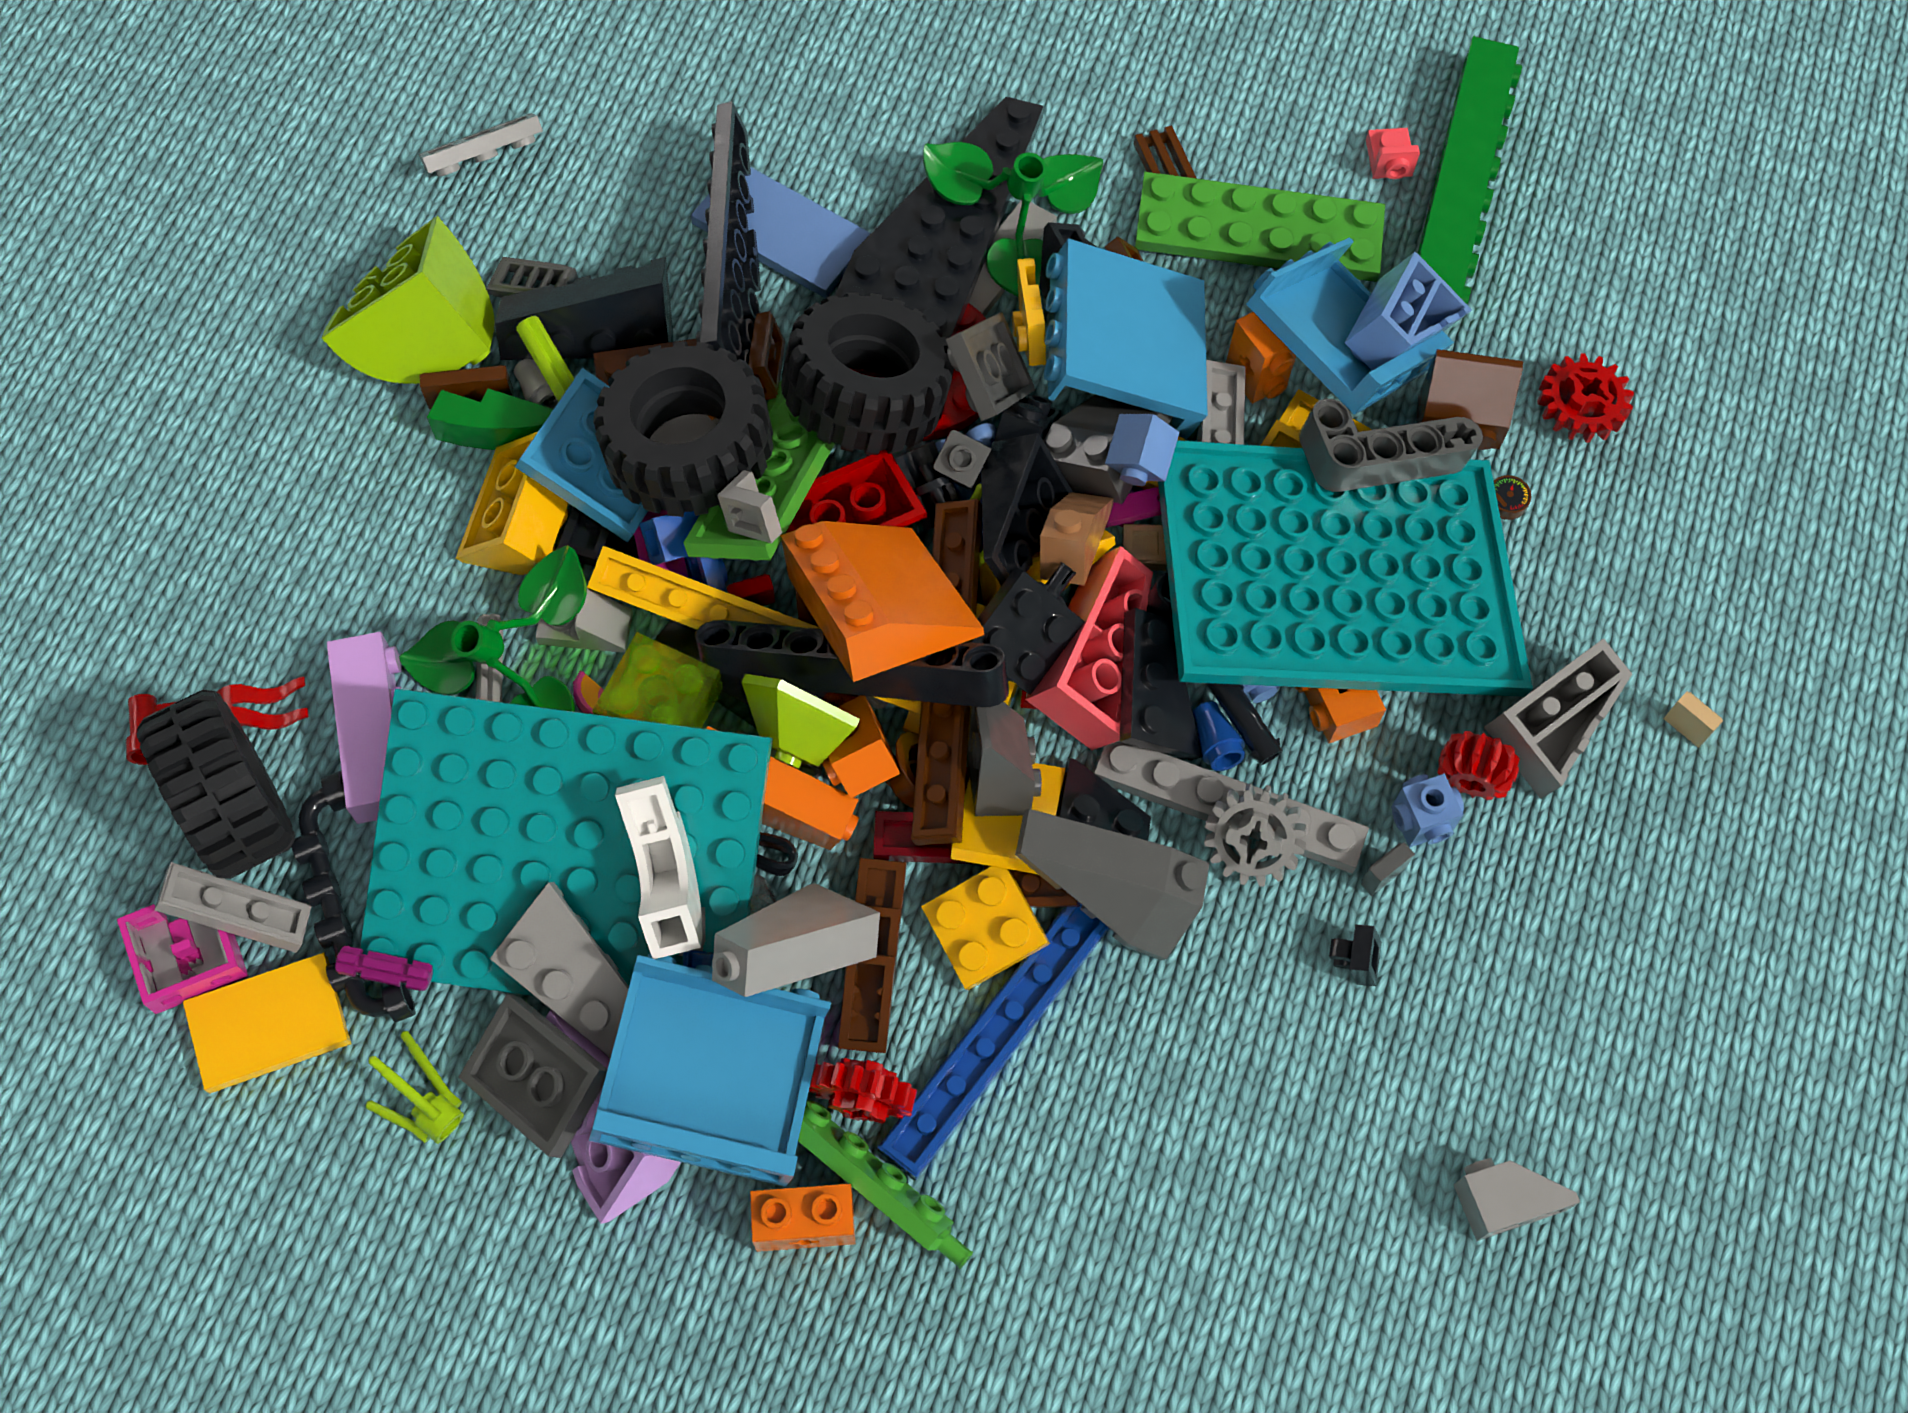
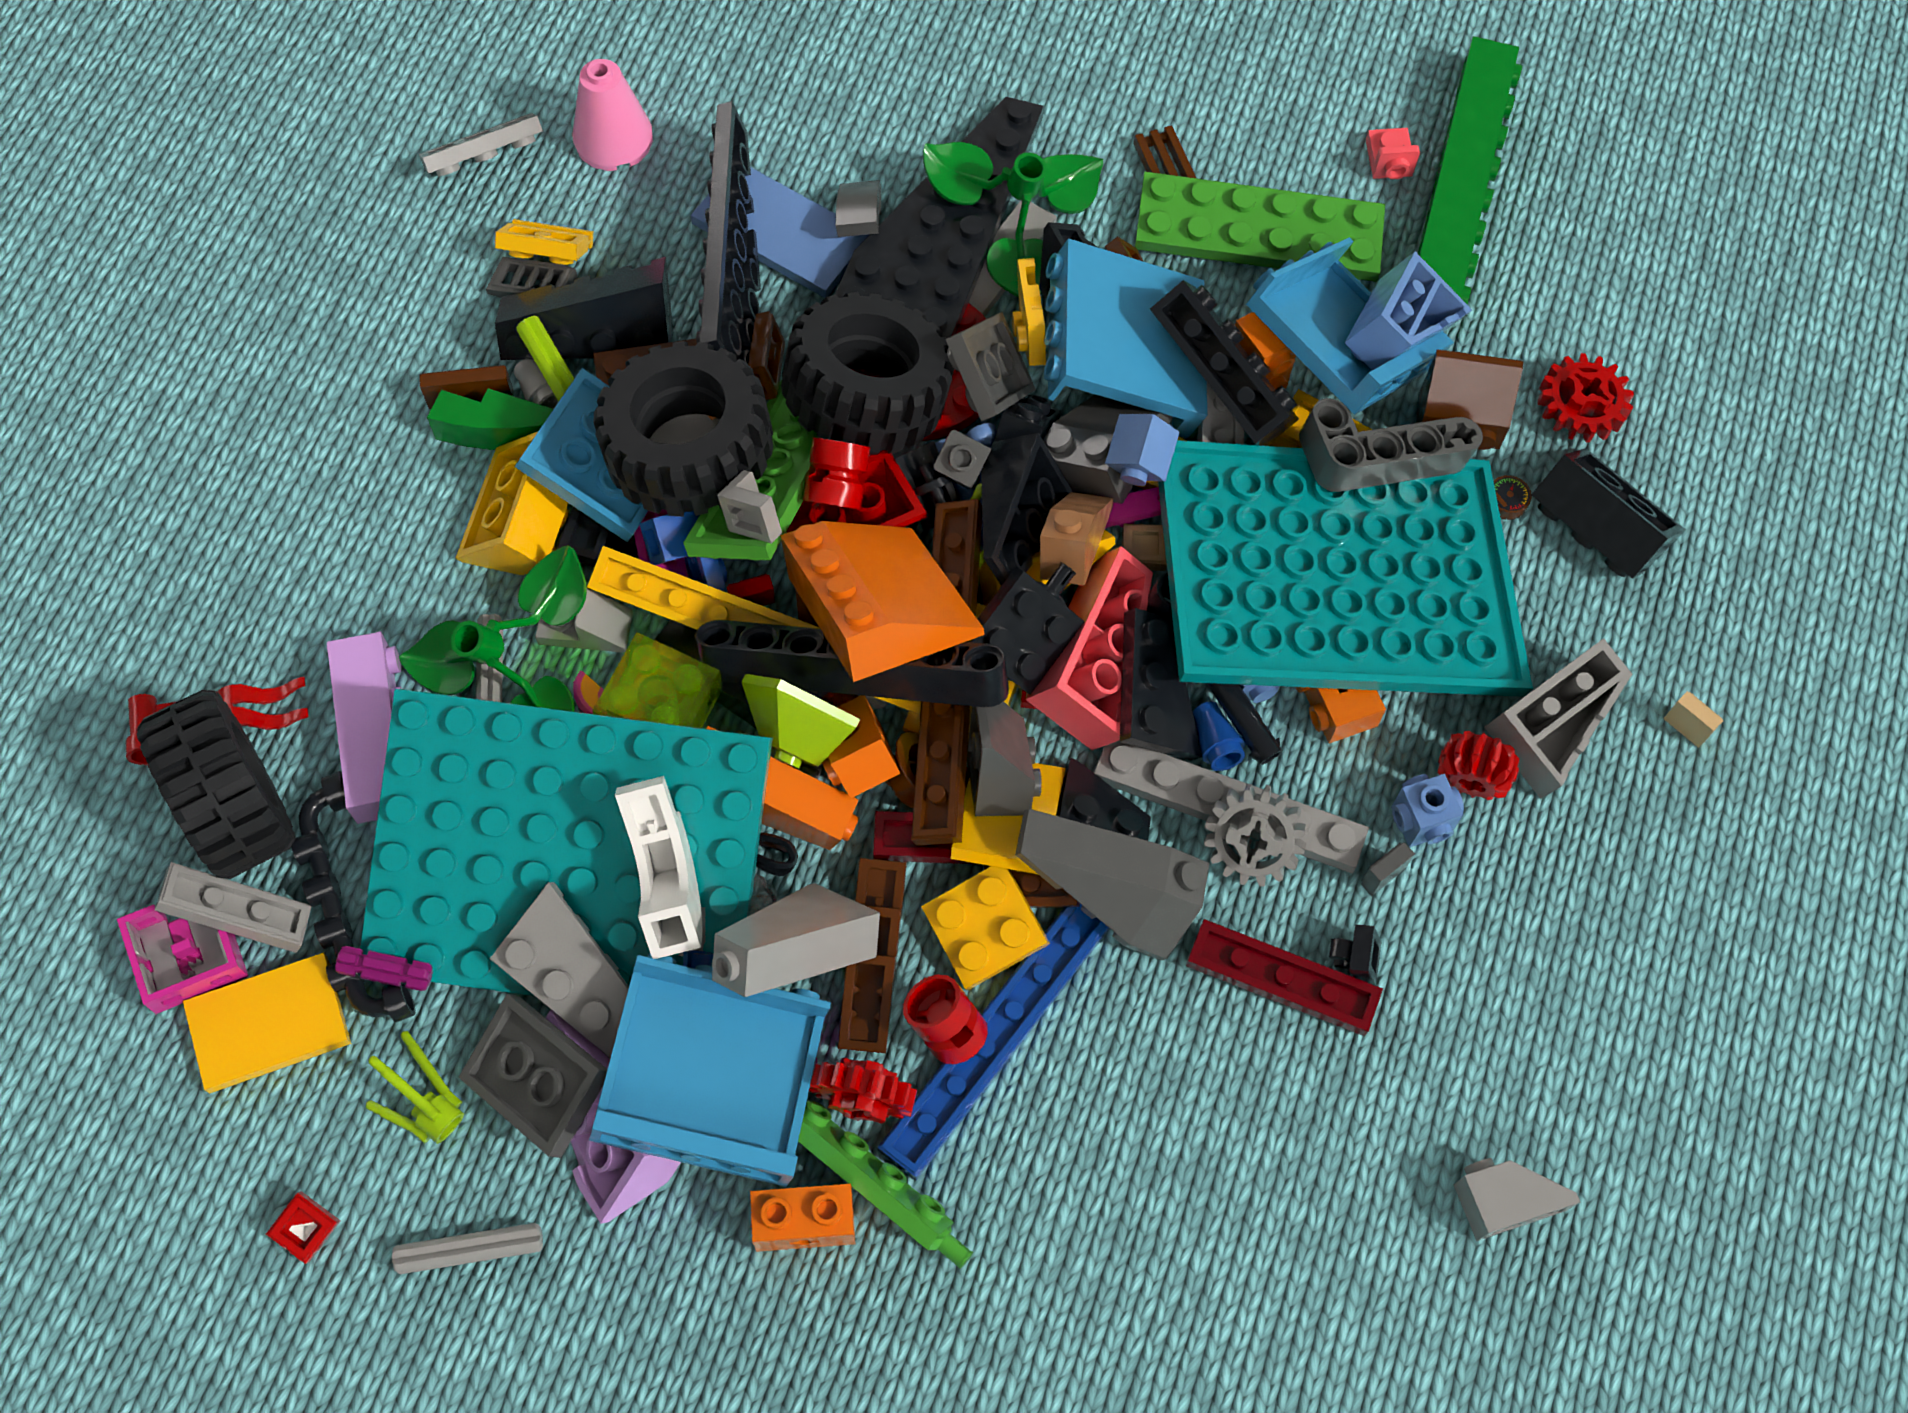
(303, 1227): none -> red tile
(417, 313): lime brick -> none
(467, 1248): none -> light grey axle
(559, 243): none -> yellow plate
(608, 118): none -> bright pink cone
(836, 473): none -> red wheel
(858, 208): none -> dark grey slope
(945, 1019): none -> red wheel
(1224, 363): none -> black brick
(1284, 977): none -> dark red plate
(1606, 513): none -> black slope

